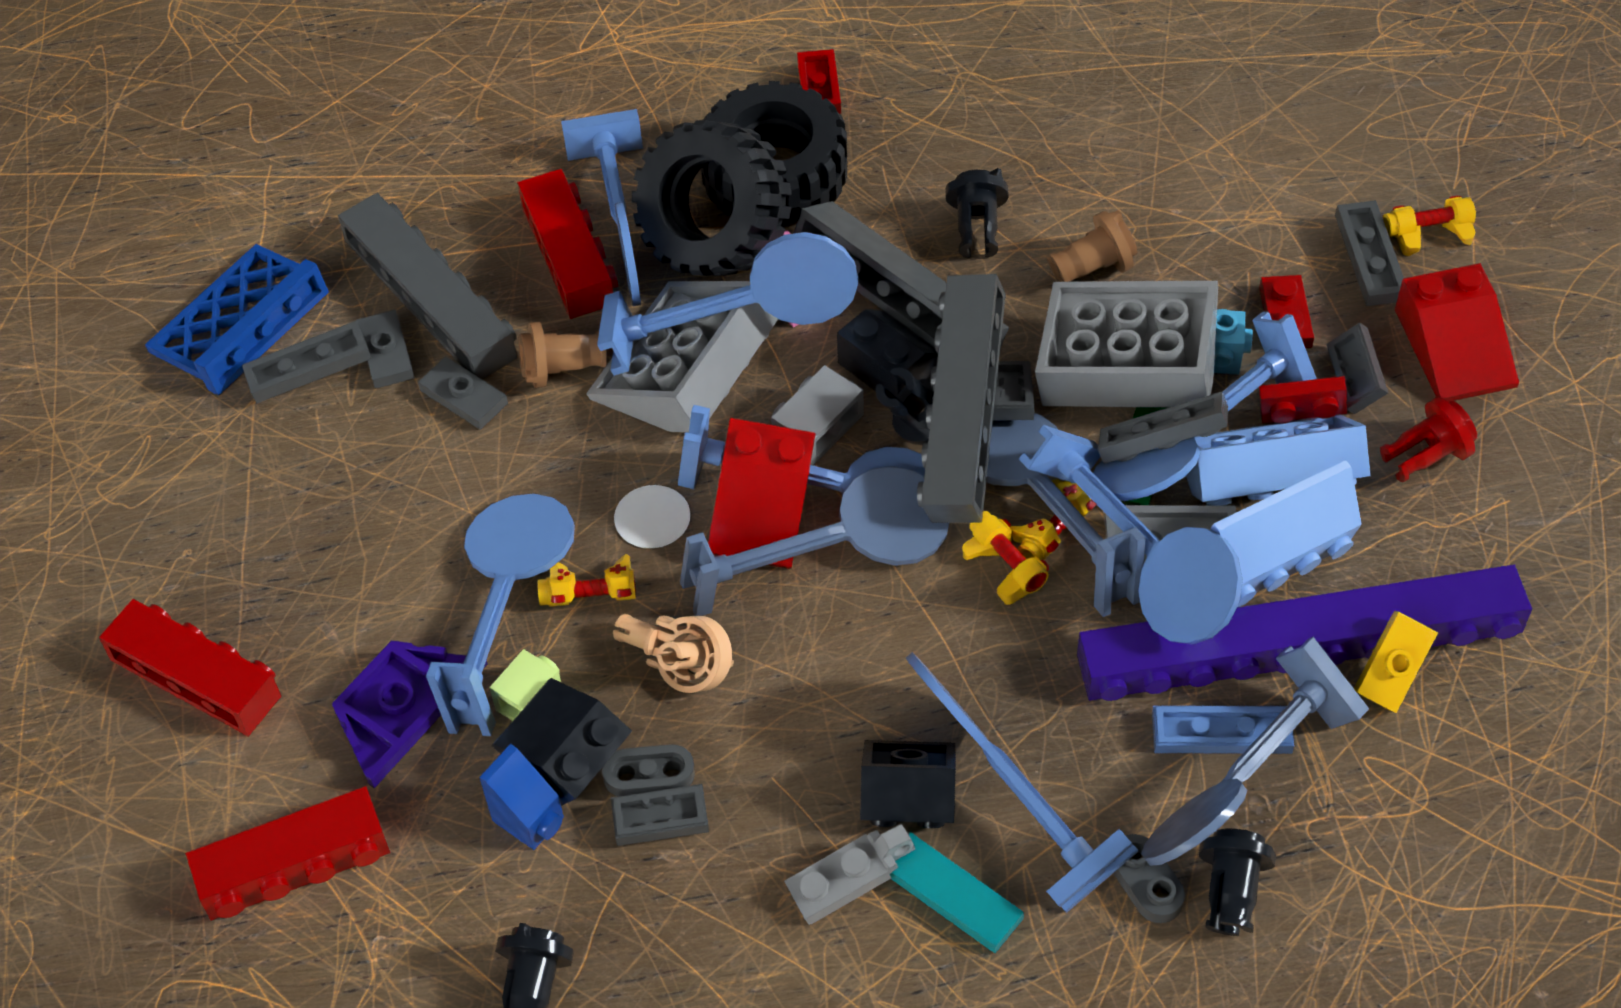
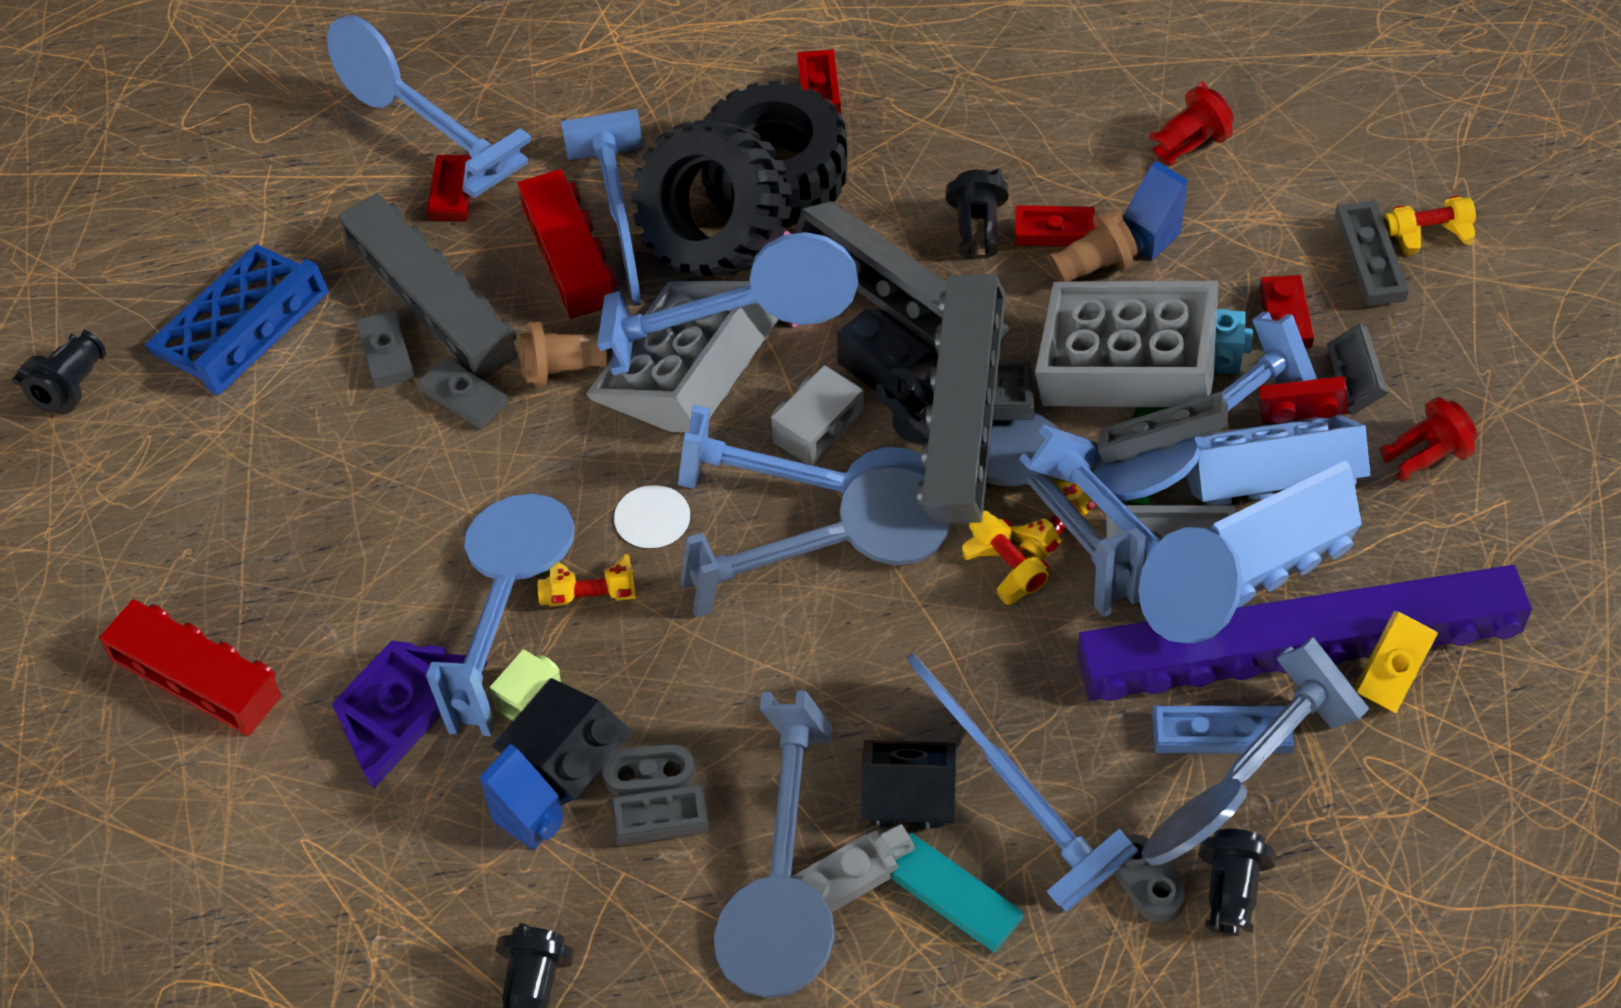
(55, 380): none -> black piece
(287, 854): red brick -> none
(306, 361): dark grey plate -> none
(373, 77): none -> medium blue piece
(446, 197): none -> red tile
(679, 647): light nougat pin -> none
(760, 487): red slope -> none
(778, 927): none -> sand blue piece
(1052, 224): none -> red plate
(1157, 210): none -> blue slope
(1203, 118): none -> red piece
(1457, 332): red slope -> none

